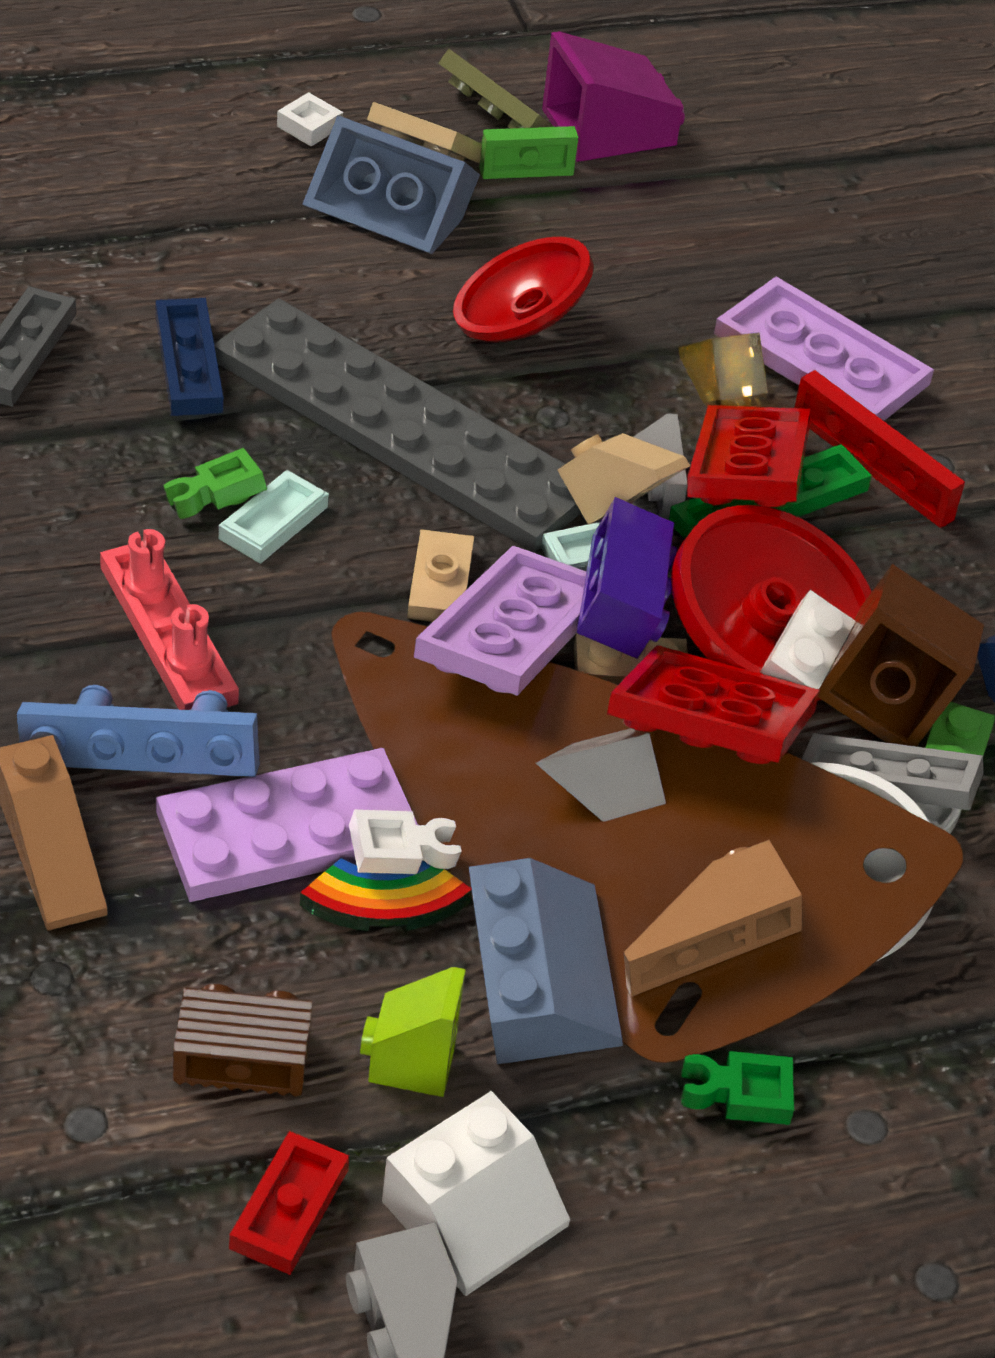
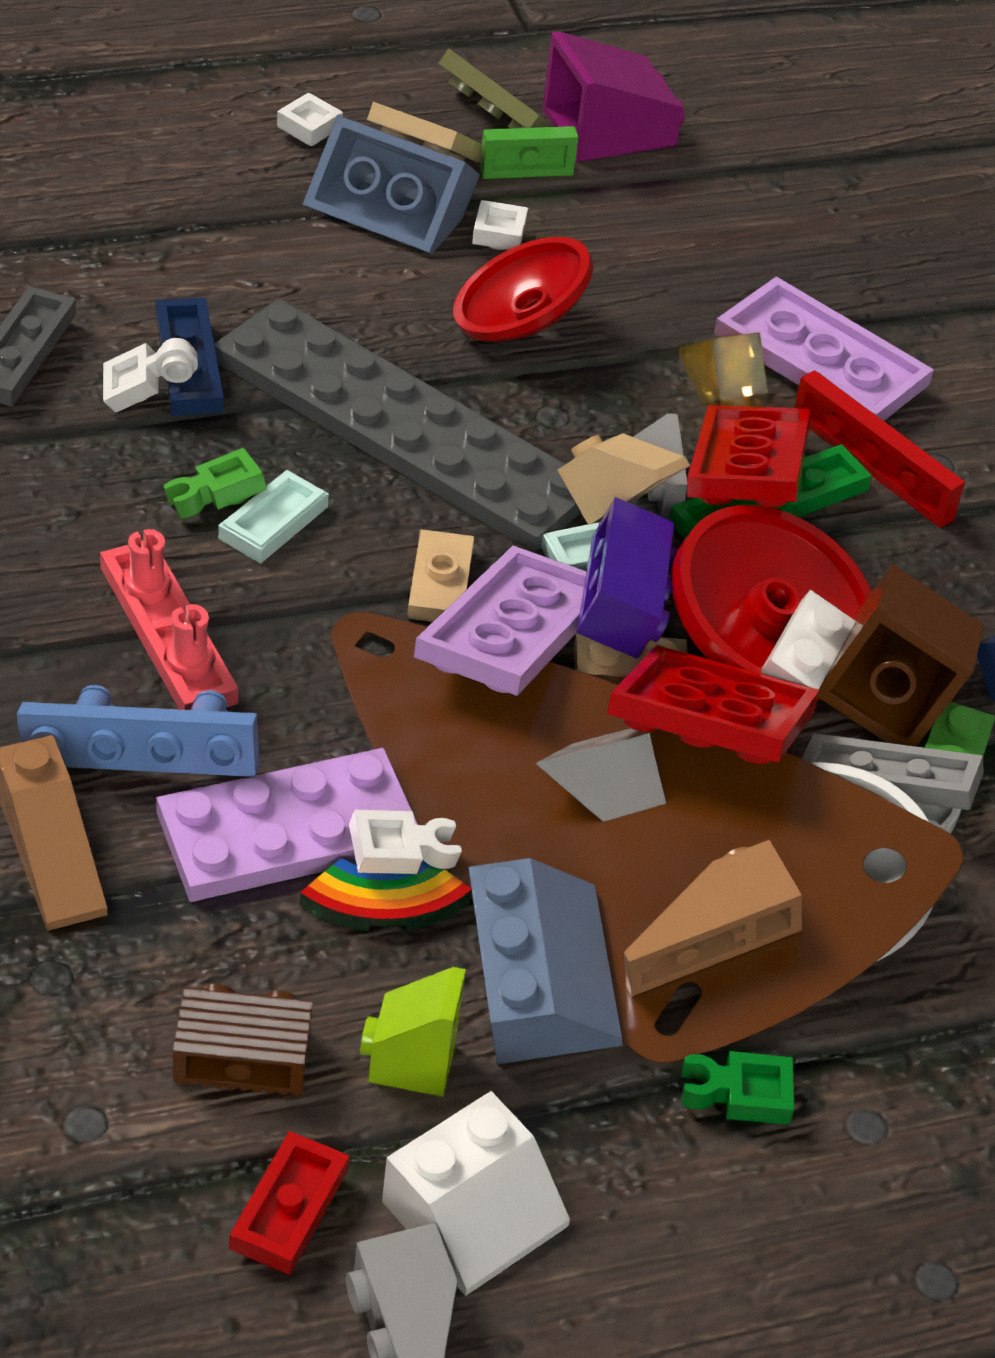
(136, 373): none -> white plate
(499, 225): none -> white plate

